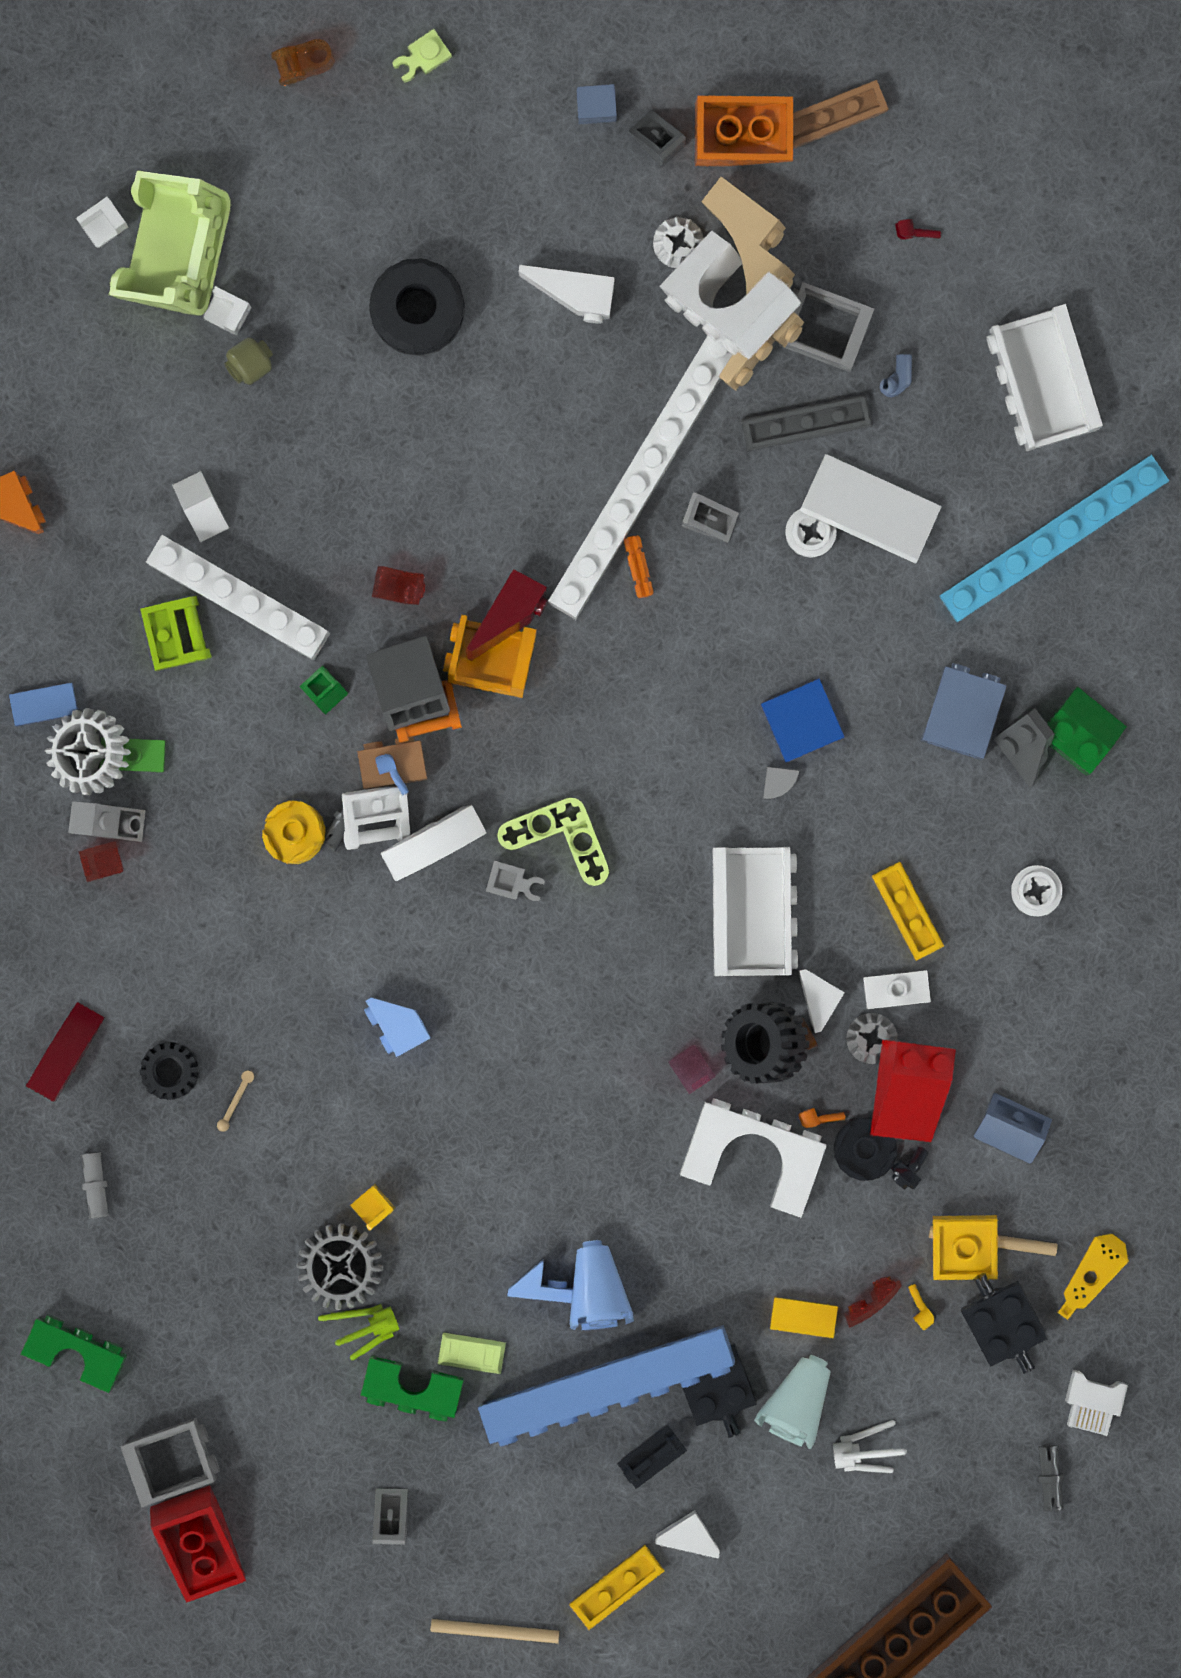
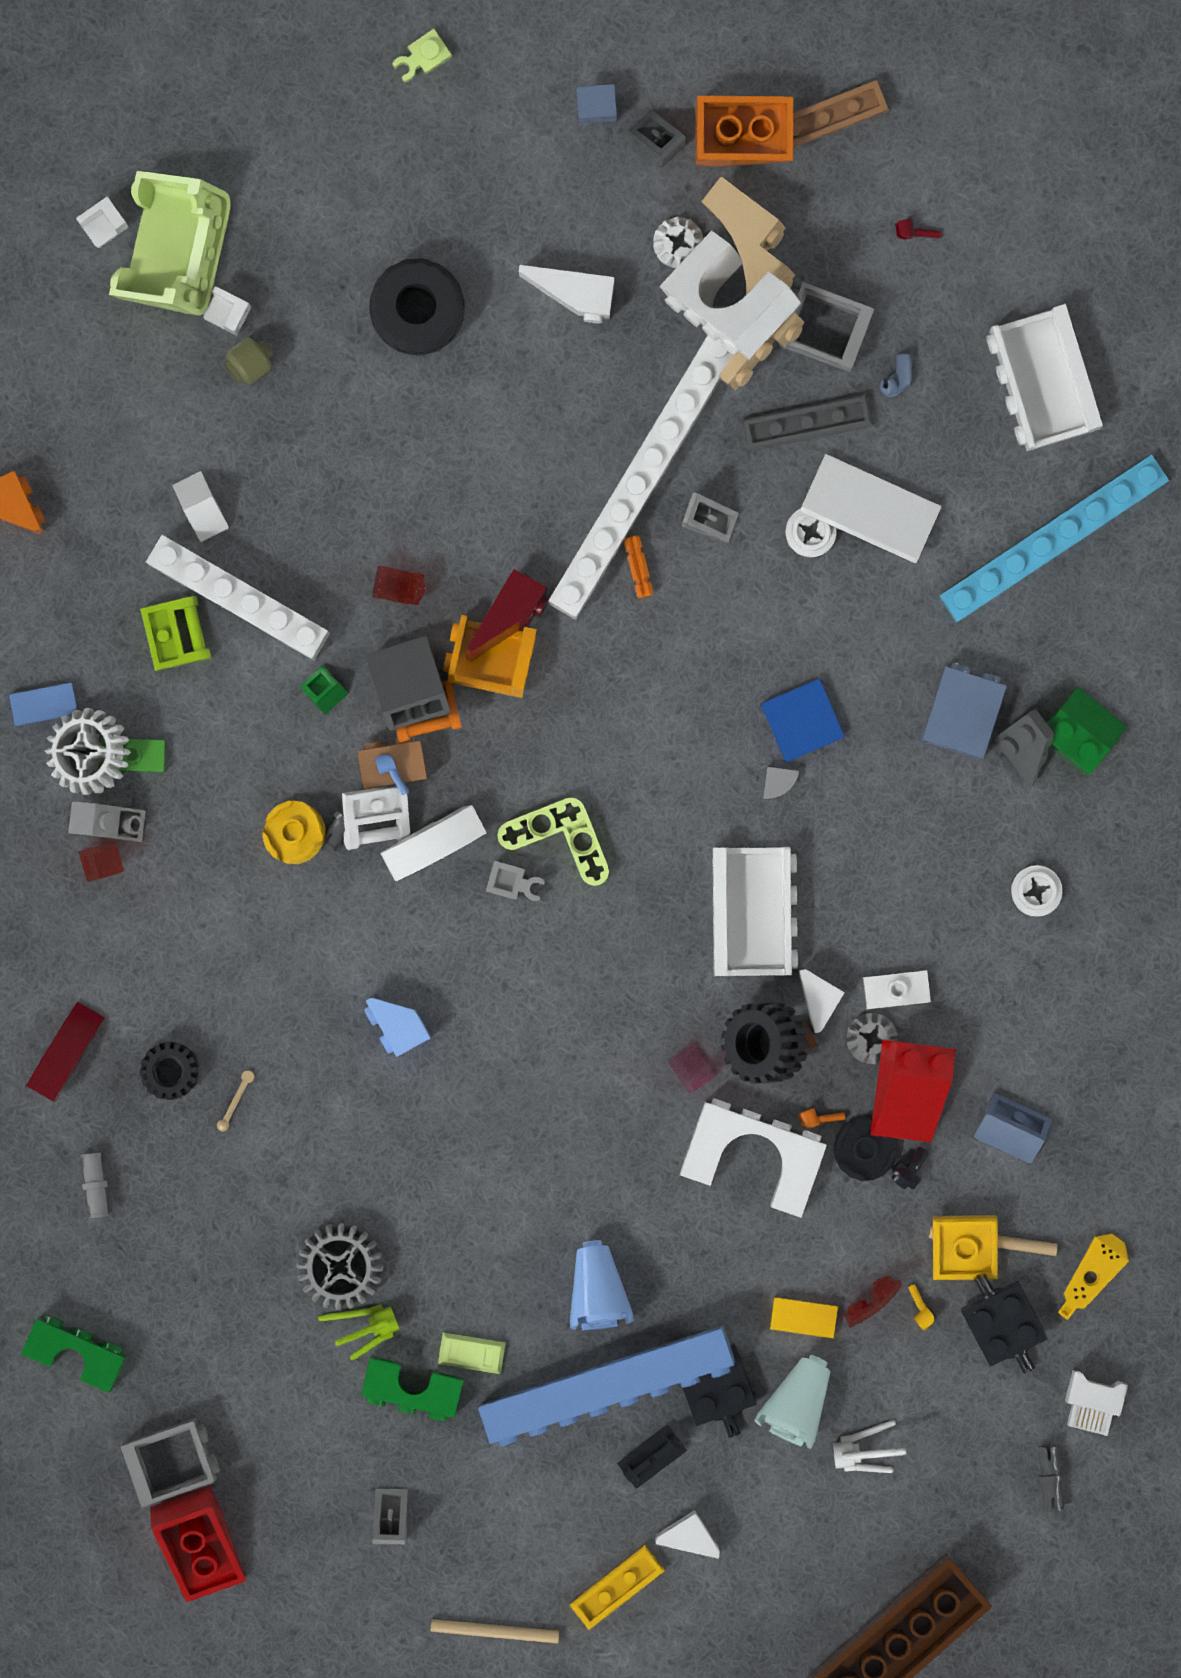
(300, 61): clear orange piece -> none
(372, 1206): yellow panel -> none
(530, 1287): light blue slope -> none
(907, 911): yellow tile -> none

